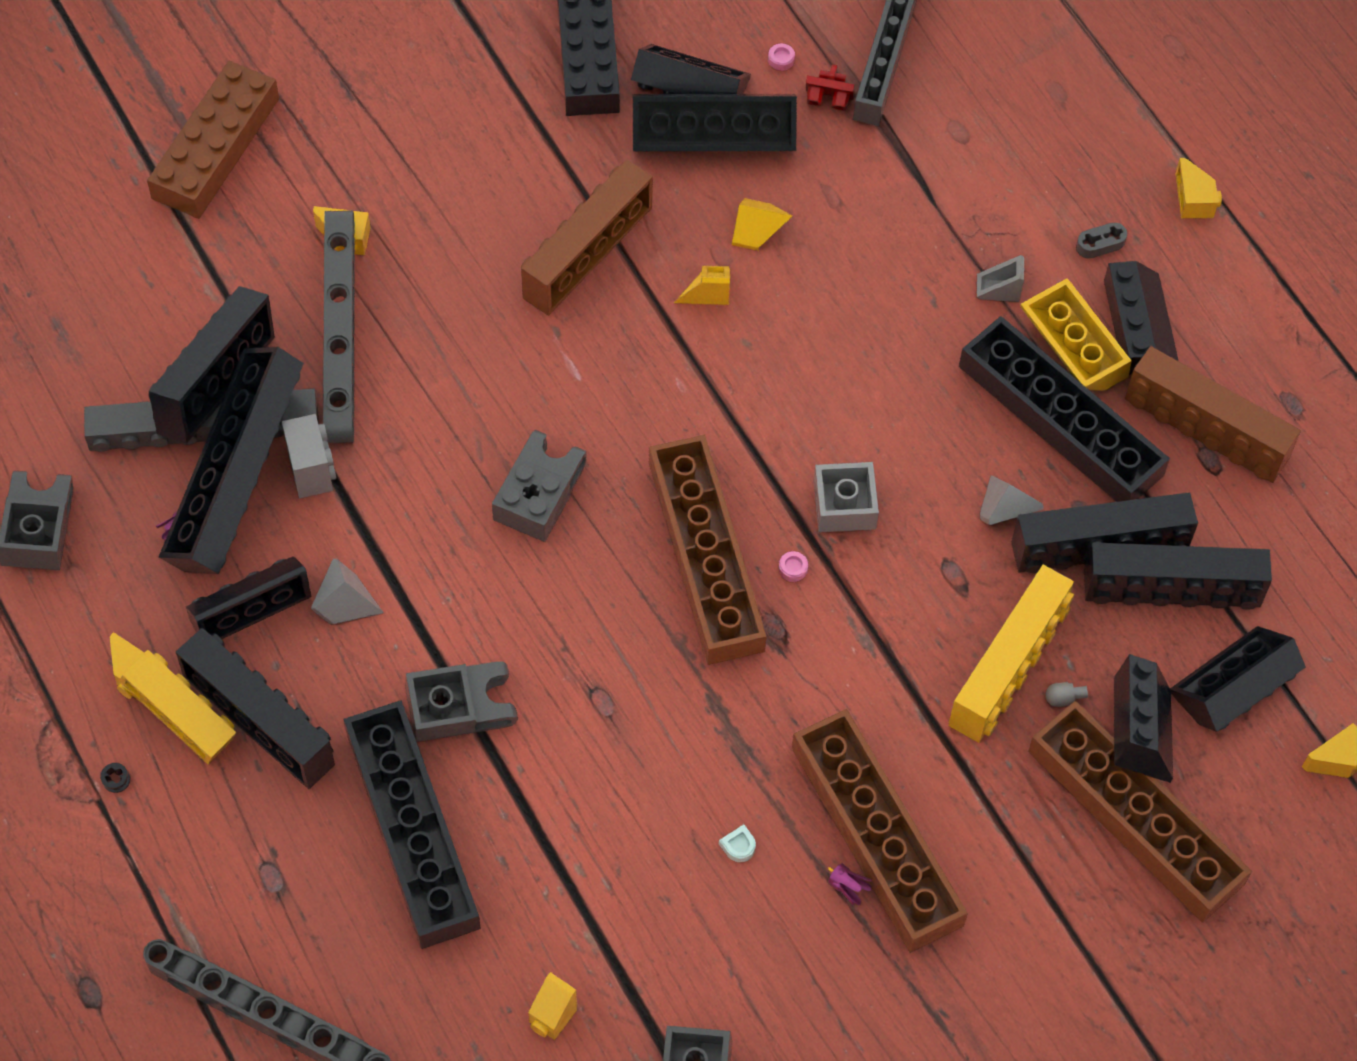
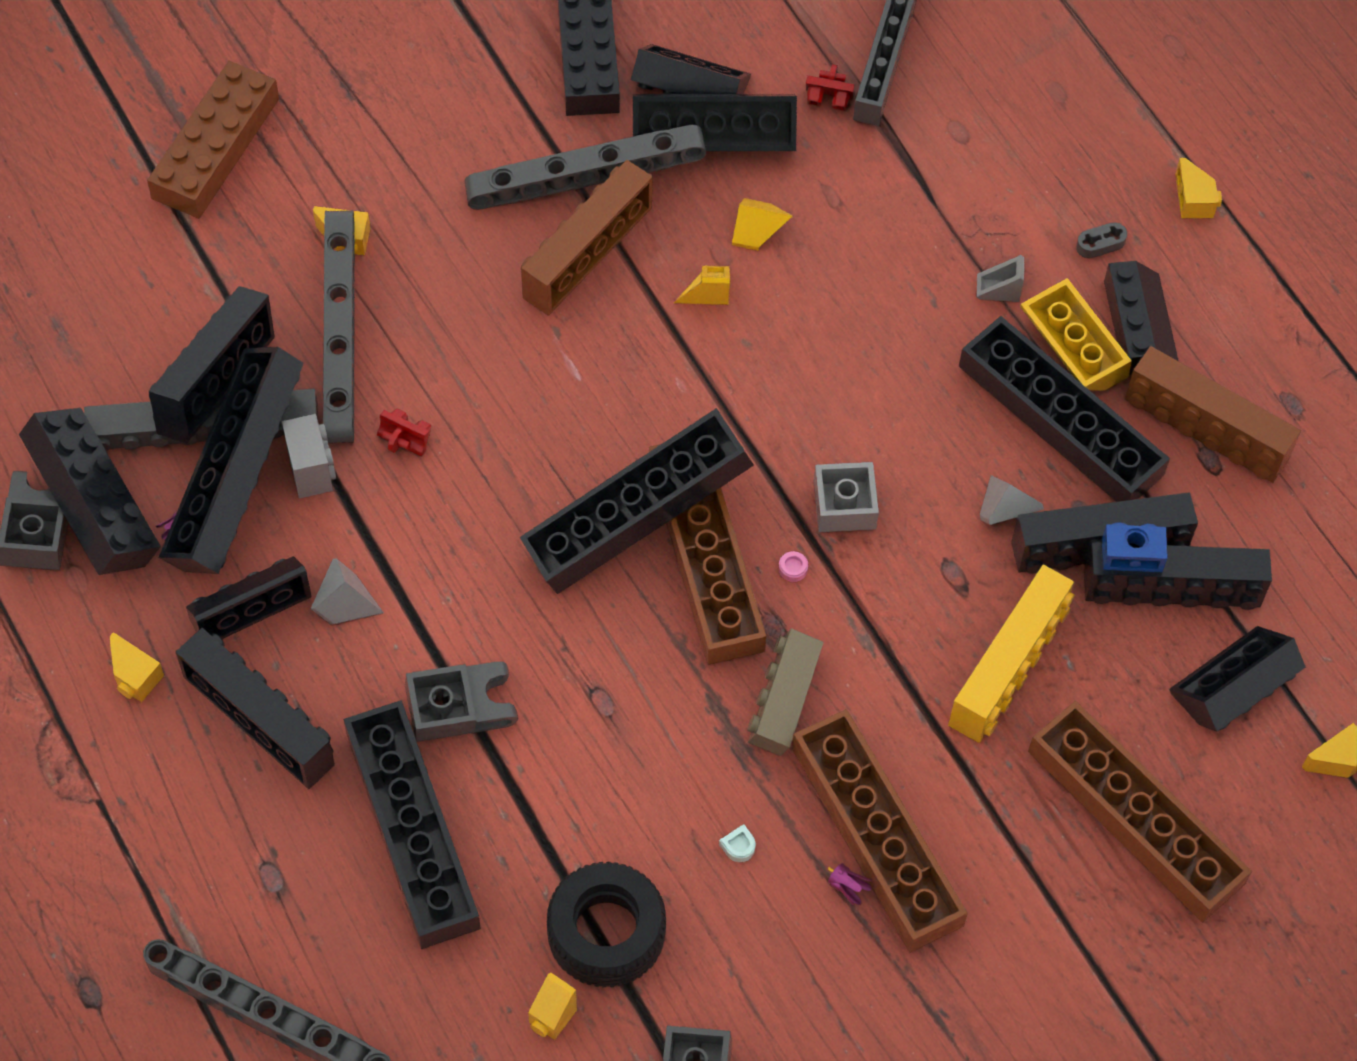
(89, 490): none -> black brick
(118, 769): black bush -> none
(178, 706): yellow brick -> none
(402, 433): none -> red hips
(537, 488): dark grey brick -> none
(583, 166): none -> dark grey beam
(606, 884): none -> black tyre
(636, 501): none -> black brick
(781, 57): bright pink tile -> none
(785, 691): none -> dark tan brick
(1064, 694): light grey cylinder -> none
(1123, 557): none -> blue brick
(1143, 719): black slope -> none

